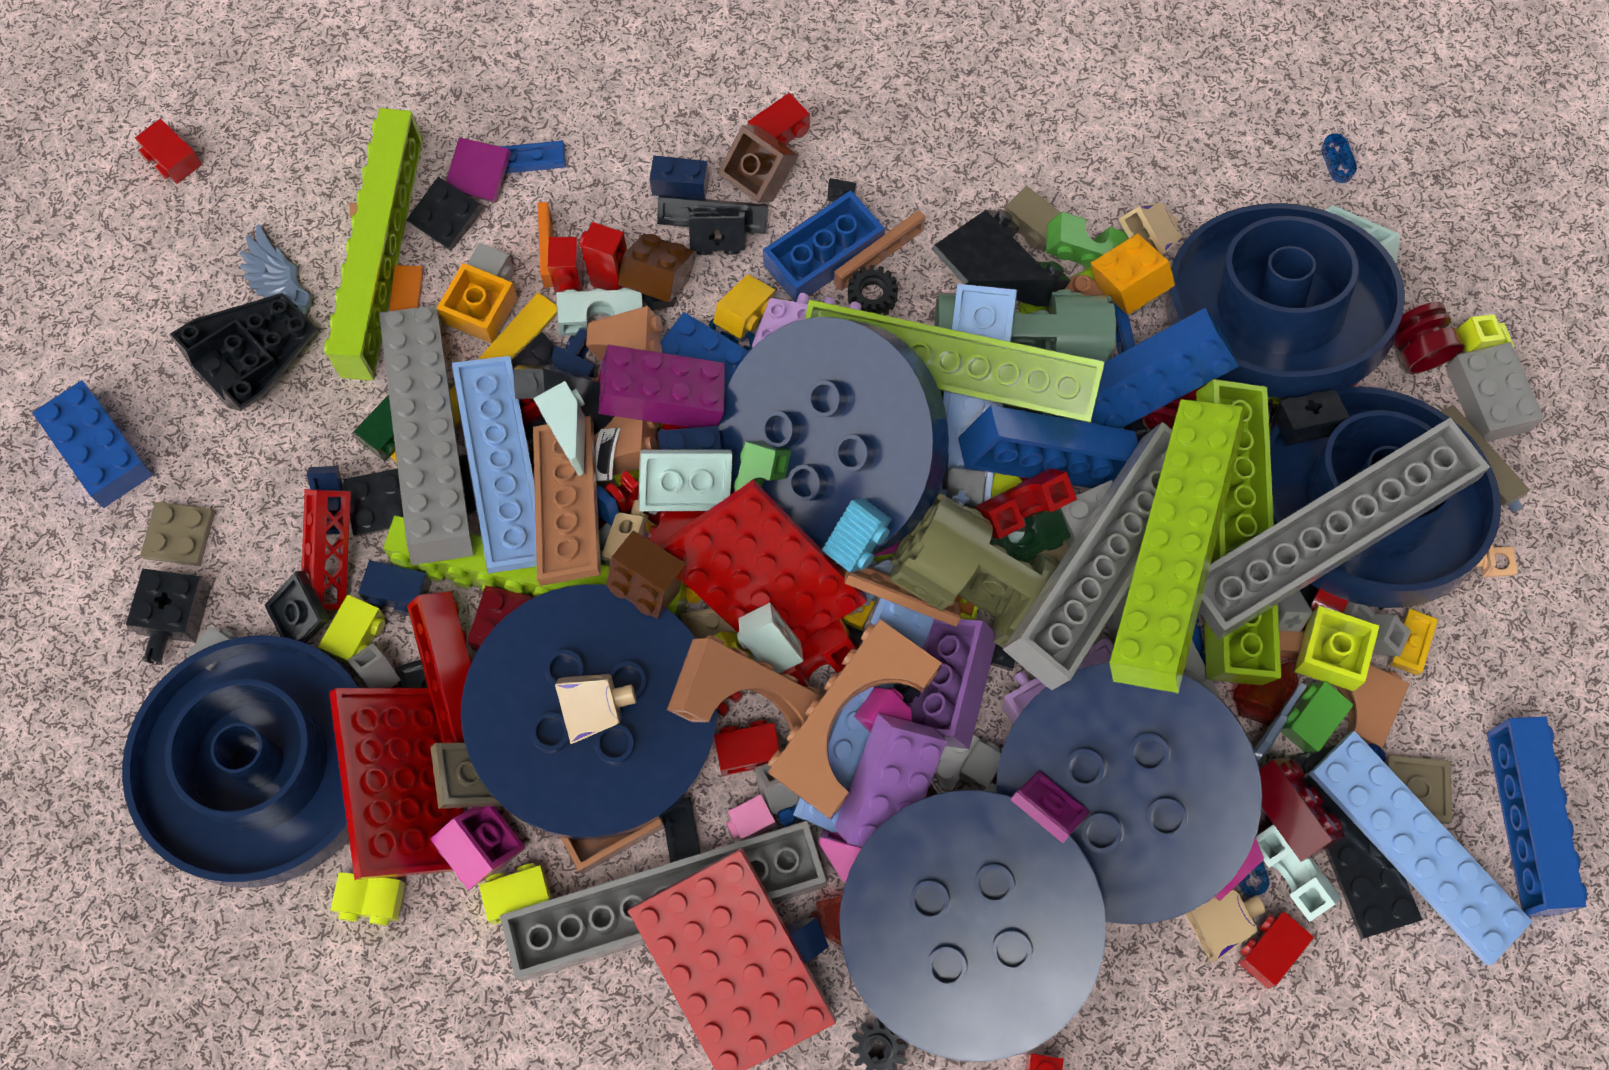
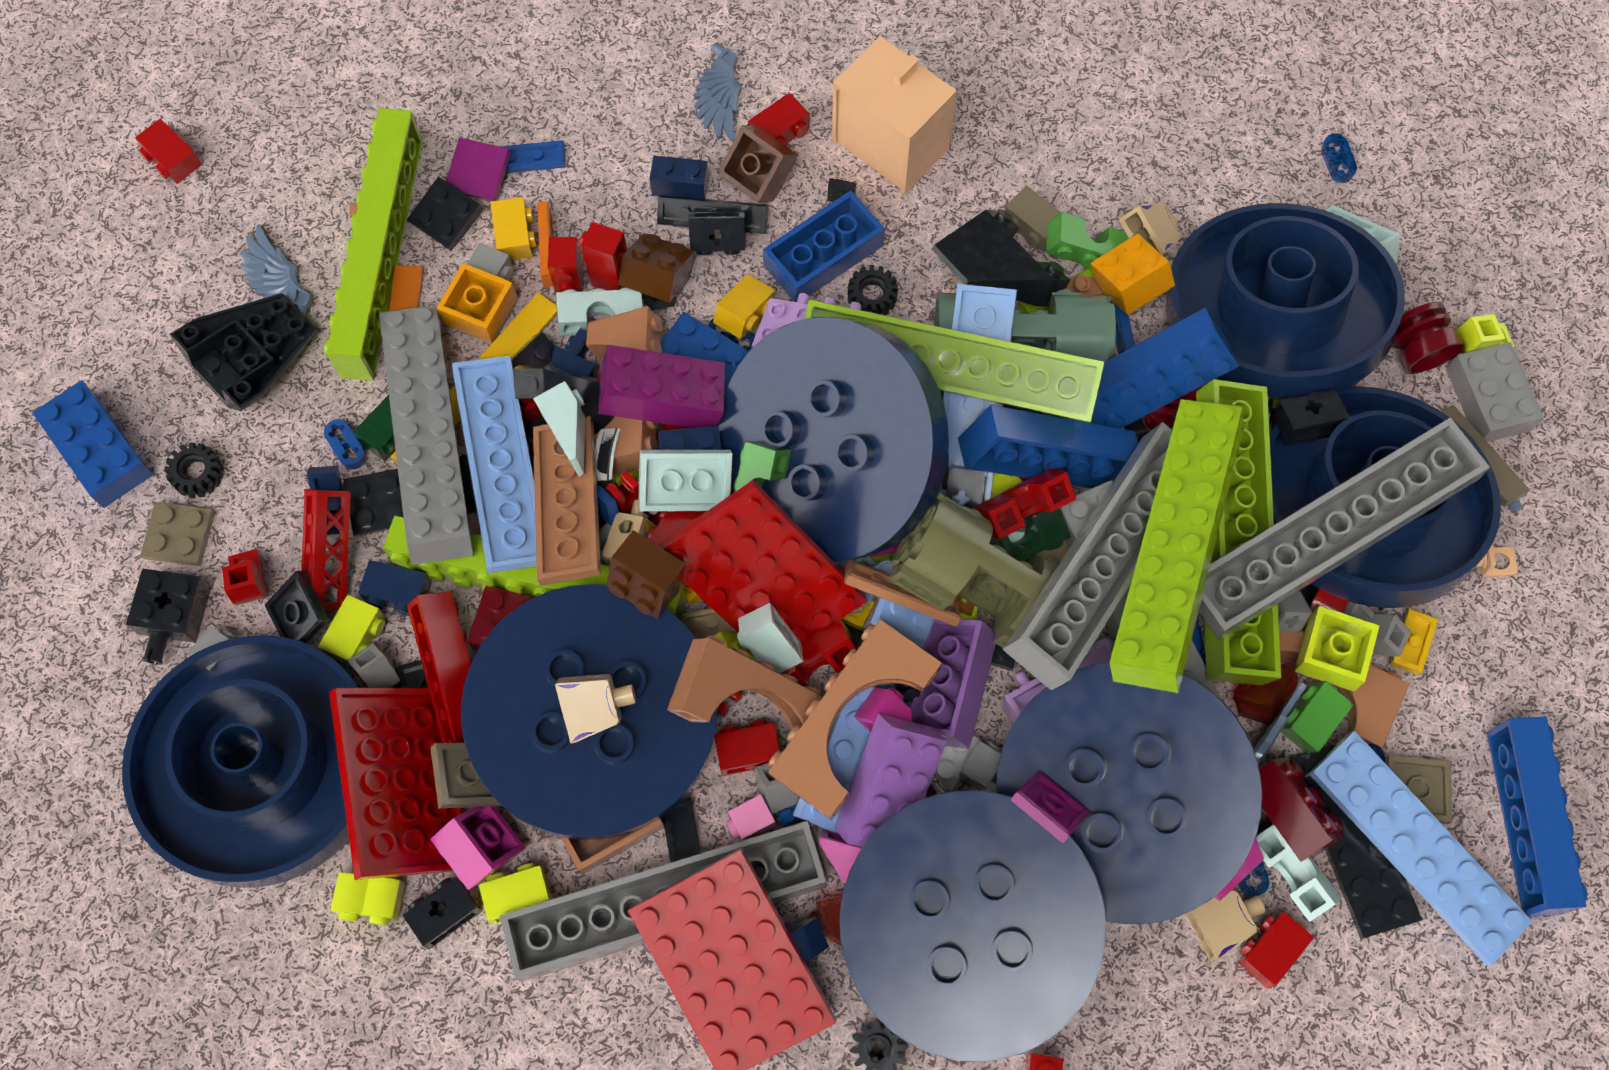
(183, 459): none -> black tyre
(245, 578): none -> red brick
(350, 441): none -> blue beam
(458, 910): none -> black brick
(512, 228): none -> yellow brick
(719, 93): none -> sand blue animal
(857, 535): medium azure brick -> none
(880, 248): nougat tile -> none
(893, 113): none -> light nougat piece

